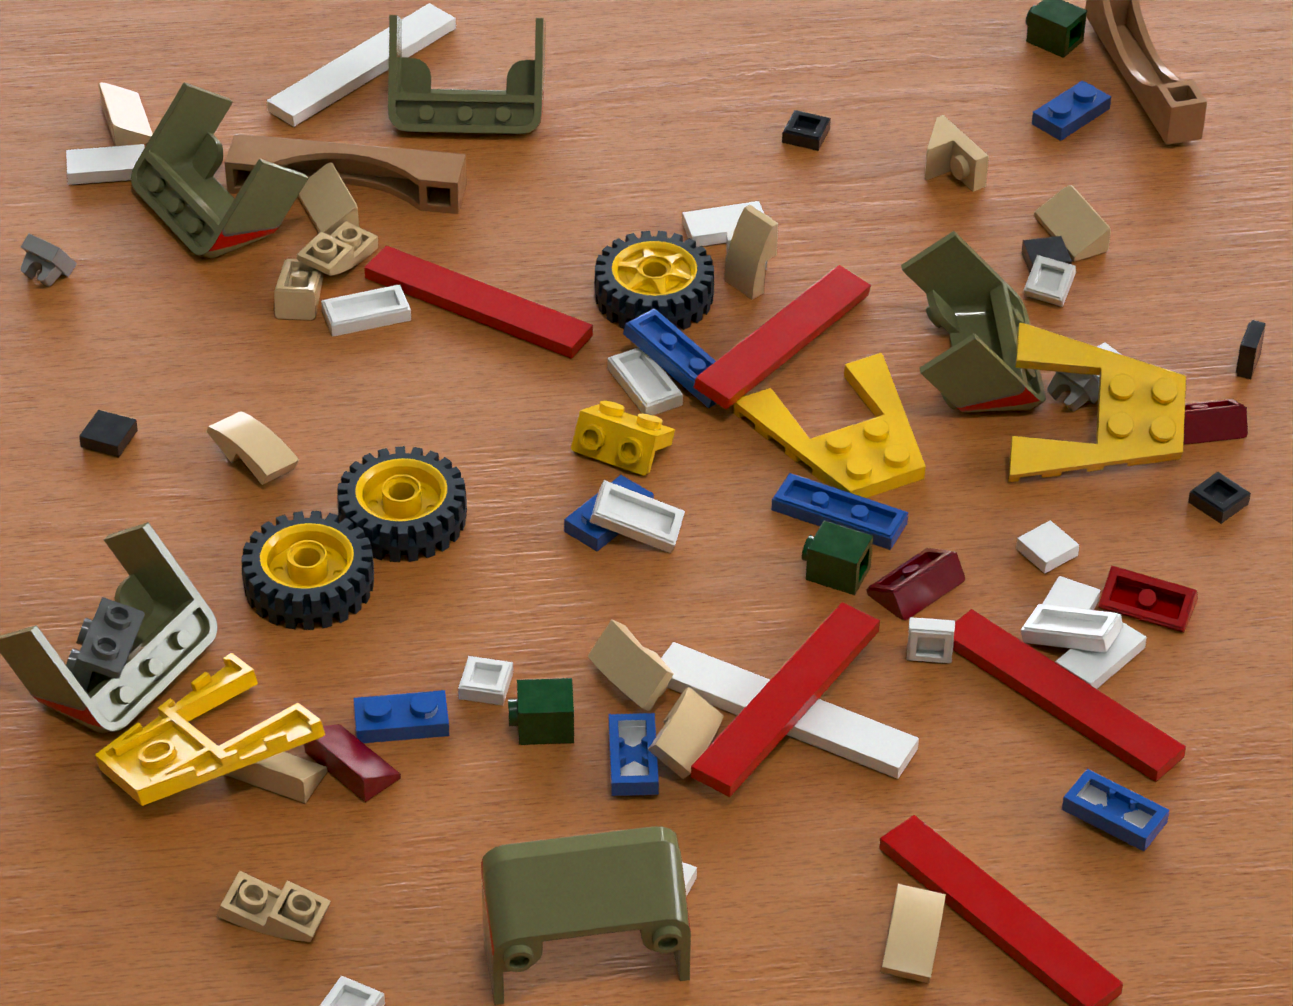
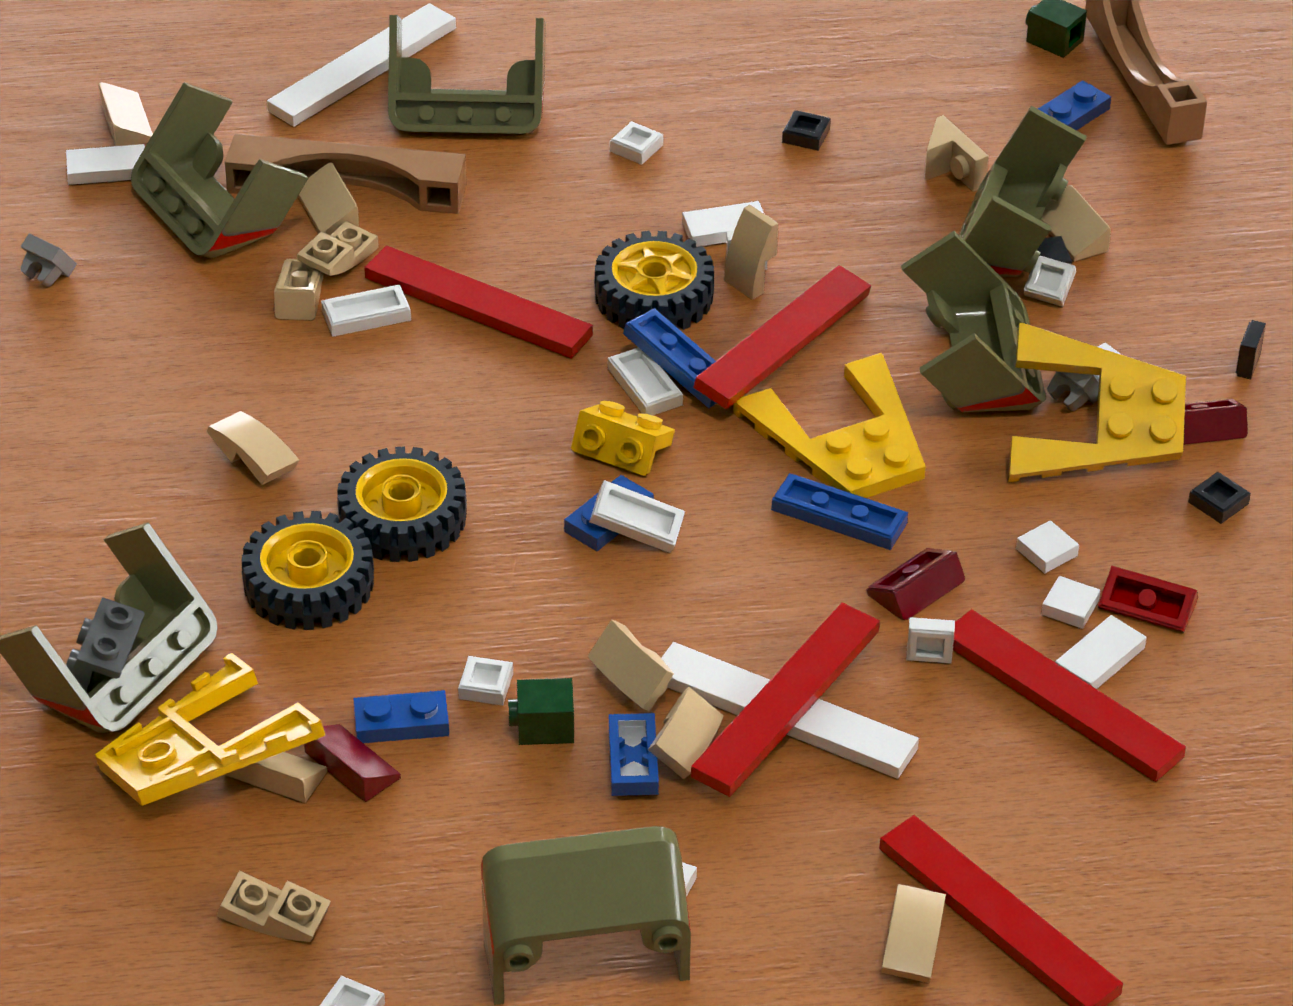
(108, 433): black tile -> none
(636, 142): none -> white tile
(838, 557): dark green brick -> none
(1009, 204): none -> olive windscreen
(1072, 628): white tile -> none
(1115, 809): blue piece -> none

